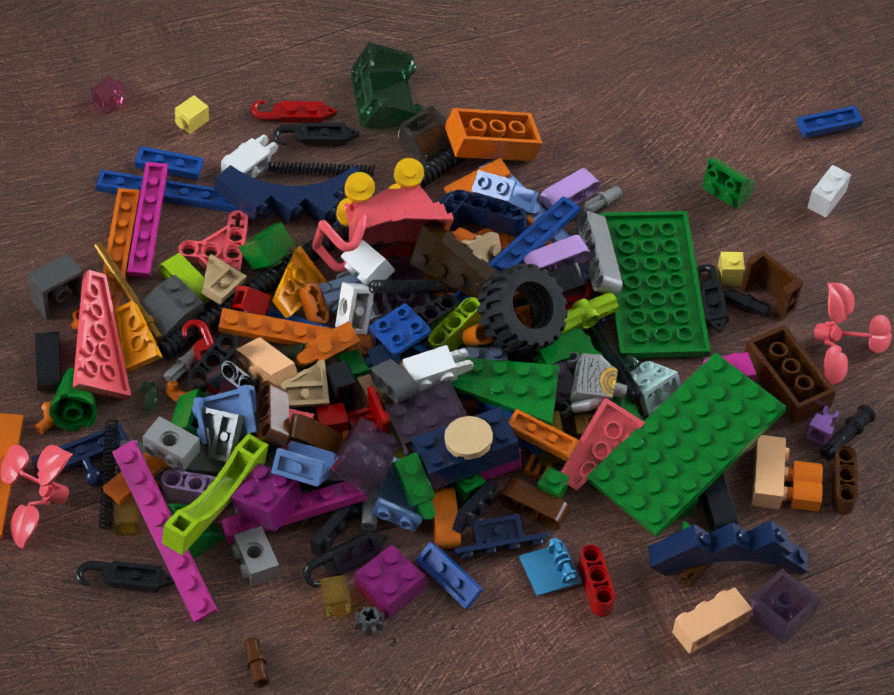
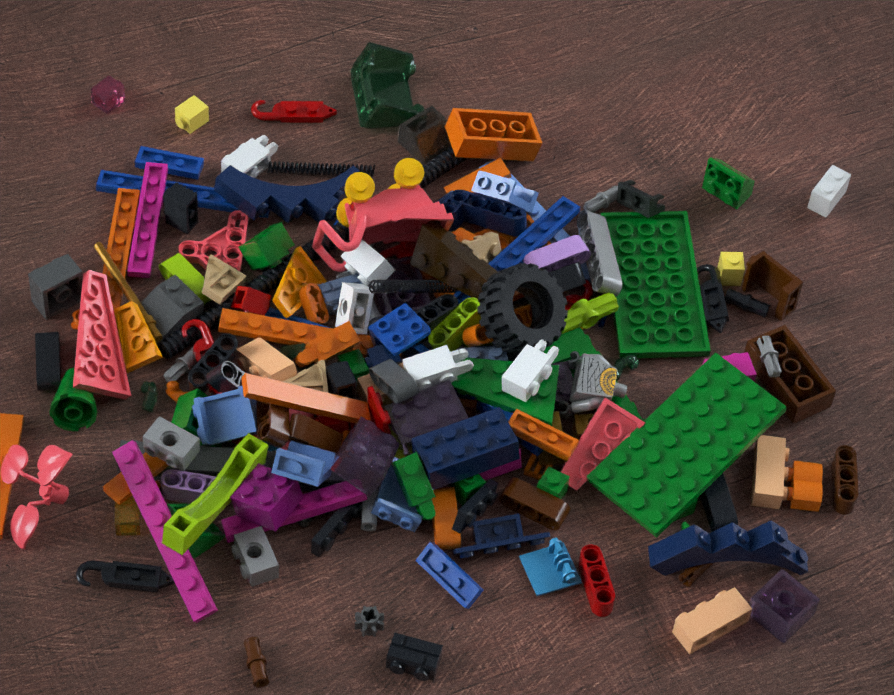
(46, 423): orange arm -> none
(86, 450): dark blue plate -> none
(109, 474): black piece -> none
(181, 208): none -> black brick
(222, 432): dark grey wing -> none
(304, 399): none -> tile
(317, 133): black plate -> none
(335, 596): clear yellow brick -> none
(346, 555): black plate -> none
(390, 581): magenta brick -> none
(414, 657): none -> black brick
(468, 437): tan tile -> none
(528, 371): none -> white hinge
(574, 187): lavender beam -> none
(611, 355): black axle -> none
(639, 200): none -> pearl dark grey hinge
(656, 384): light aqua bracket -> none
(769, 356): none -> light grey axle
(820, 427): medium lavender piece -> none
(829, 121): blue plate -> none
(839, 305): coral plant -> none
(853, 426): black pin -> none

